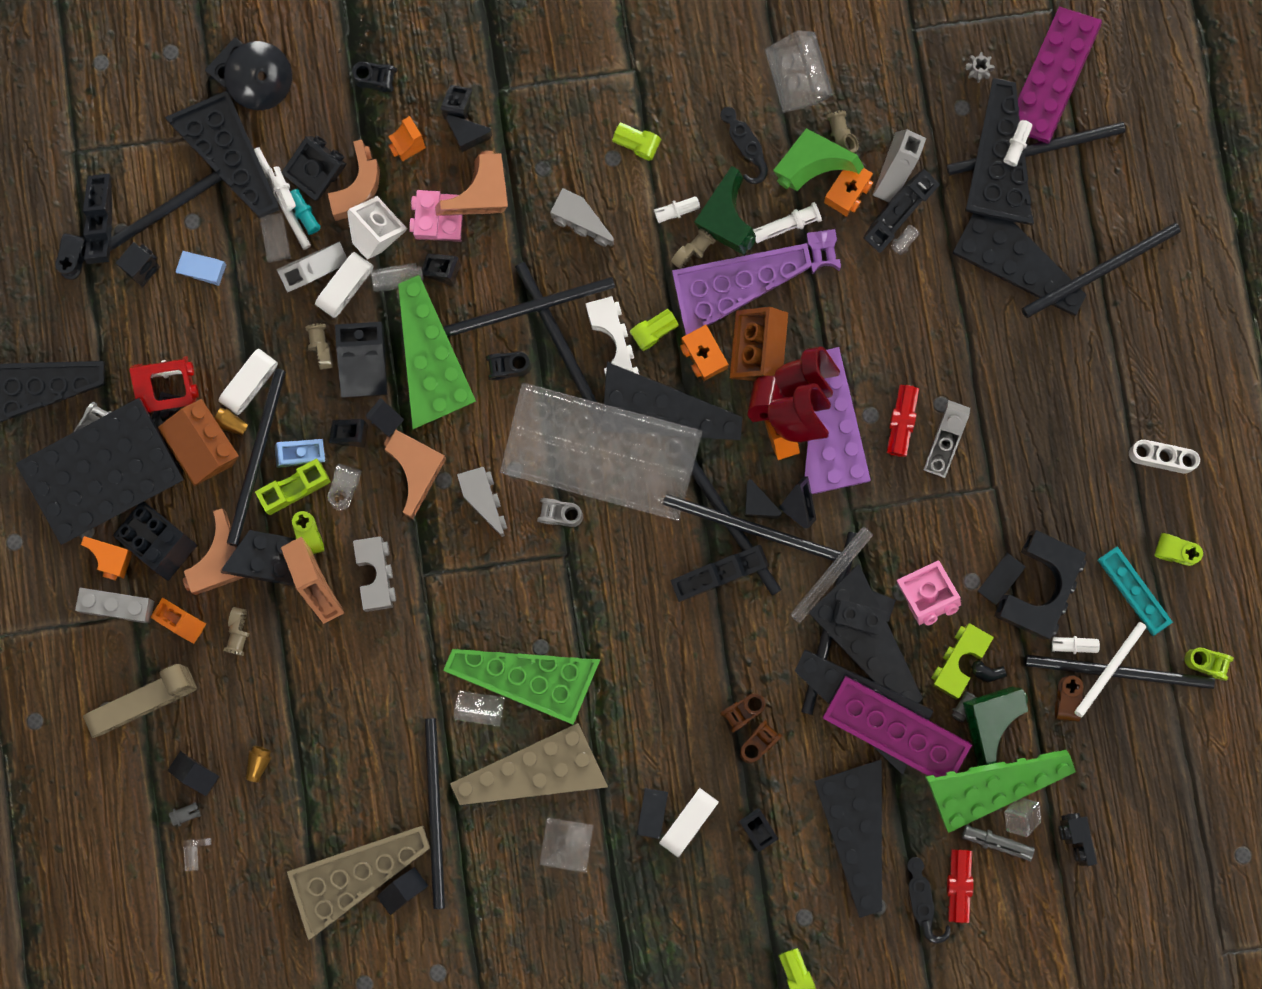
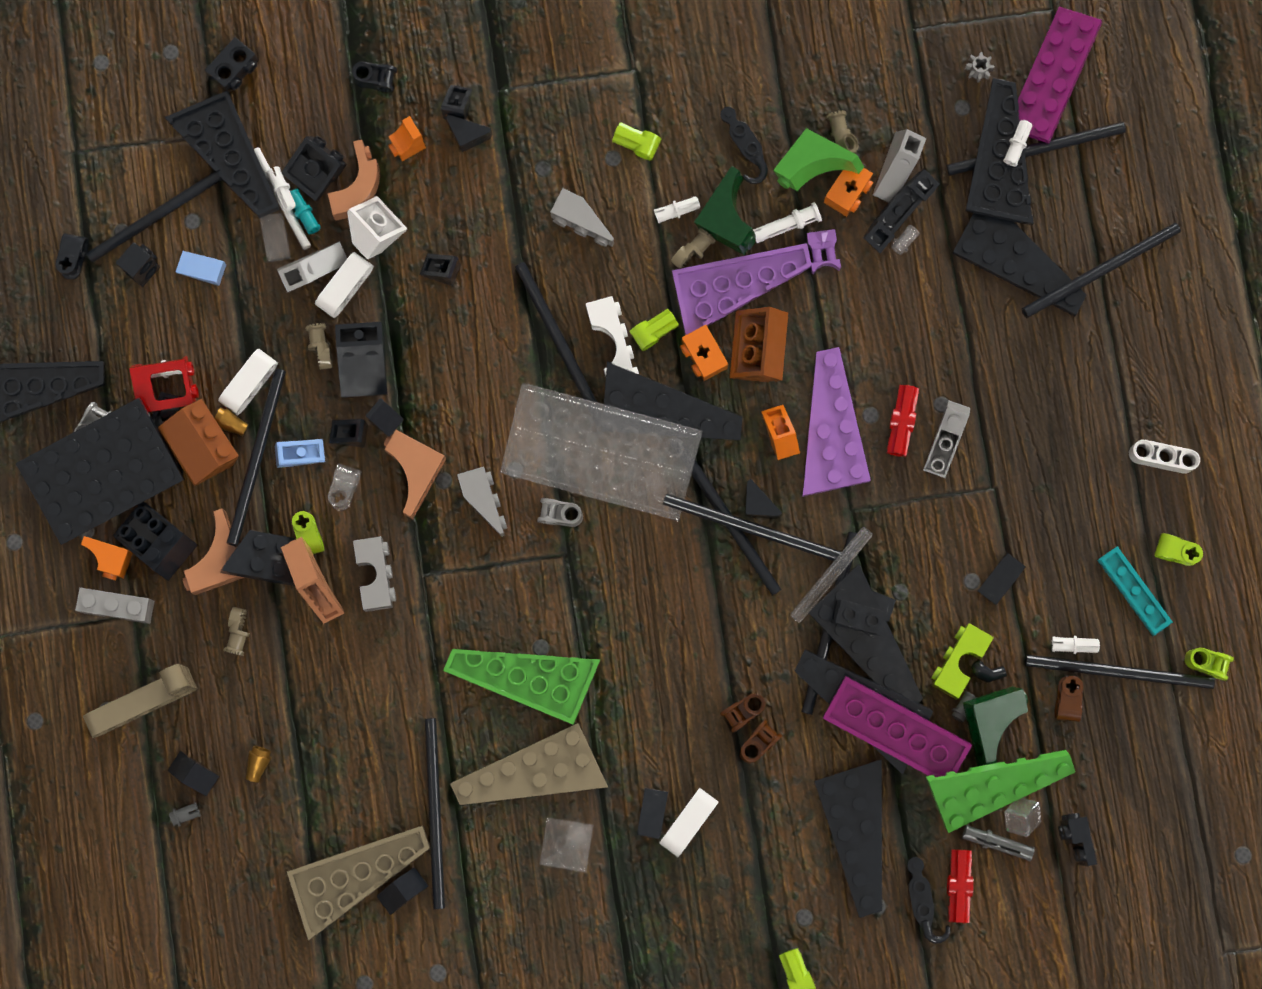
(98, 218): black slope -> none
(178, 620): orange arch -> none
(190, 852): clear tile -> none
(242, 75): black dish -> none
(285, 492): lime arch -> none
(389, 277): clear brick -> none
(428, 225): bright pink plate -> none
(433, 371): bright green wing -> none
(479, 708): clear slope -> none
(485, 192): nougat arch -> none
(506, 365): black piece -> none
(529, 307): black piece -> none
(719, 573): black slope -> none
(758, 829): black slope -> none
(795, 395): dark red piece -> none
(798, 71): clear slope -> none
(800, 504): black slope -> none
(929, 593): bright pink plate -> none
(1065, 565): black arch -> none
(1110, 669): white piece -> none

